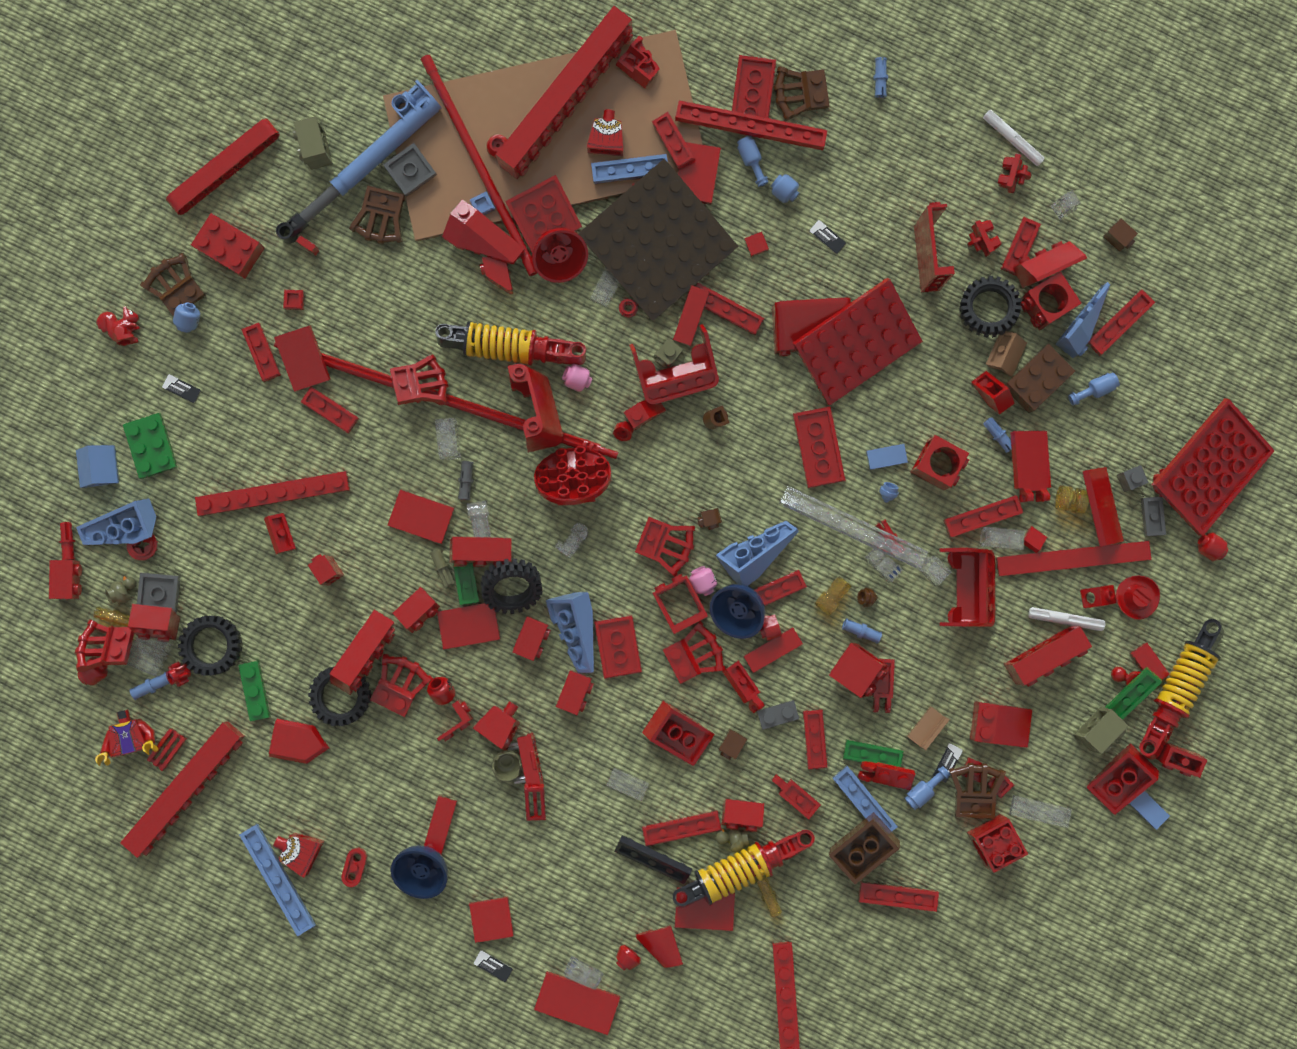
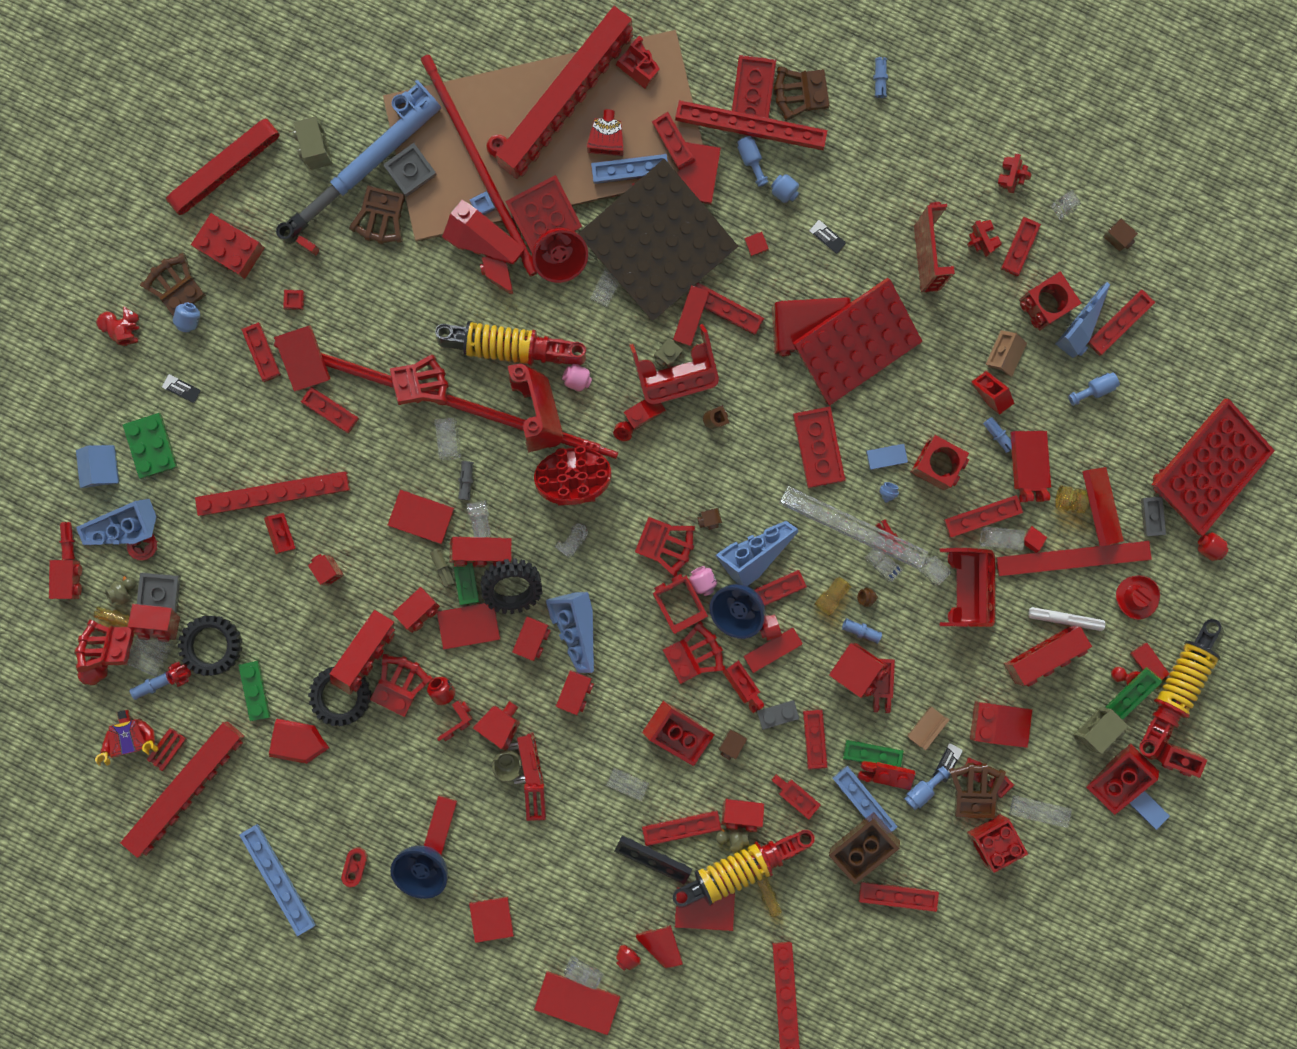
(298, 852): red torso -> none
(493, 966): sticker -> none
(618, 647): red tile -> none
(628, 302): red plate -> none
(999, 287): black tyre -> none
(1014, 138): white axle -> none
(1039, 378): reddish brown brick -> none
(1048, 263): red slope -> none
(1103, 596): red bracket -> none
(1132, 478): dark grey brick -> none

